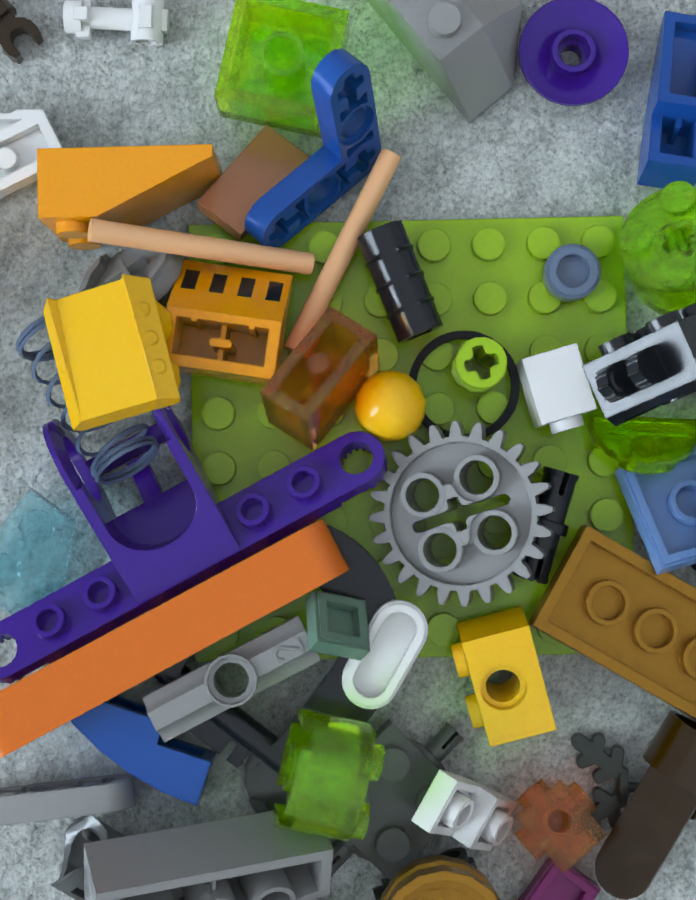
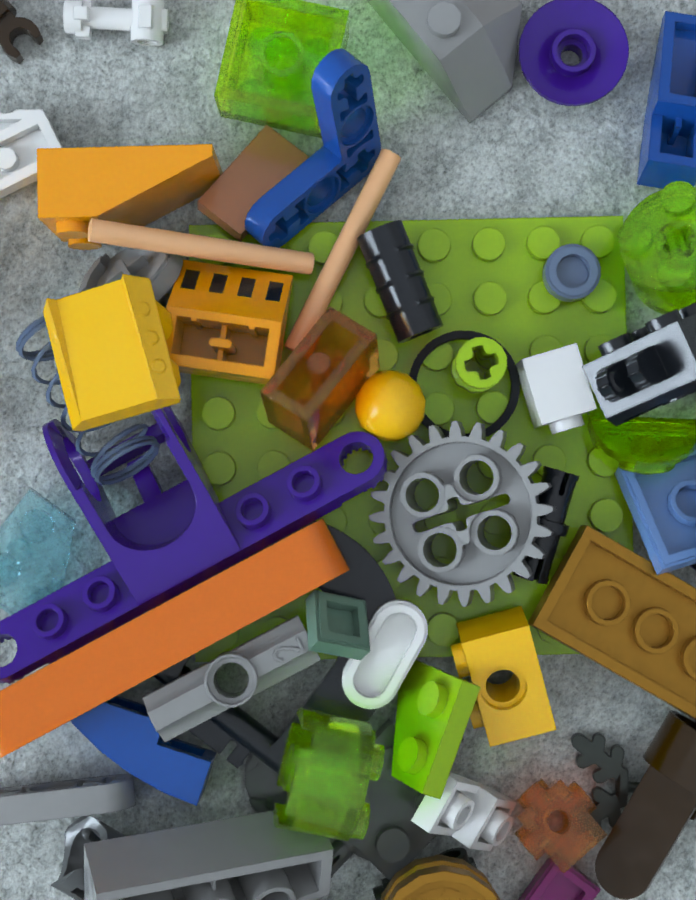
(430, 726): none -> lime wing

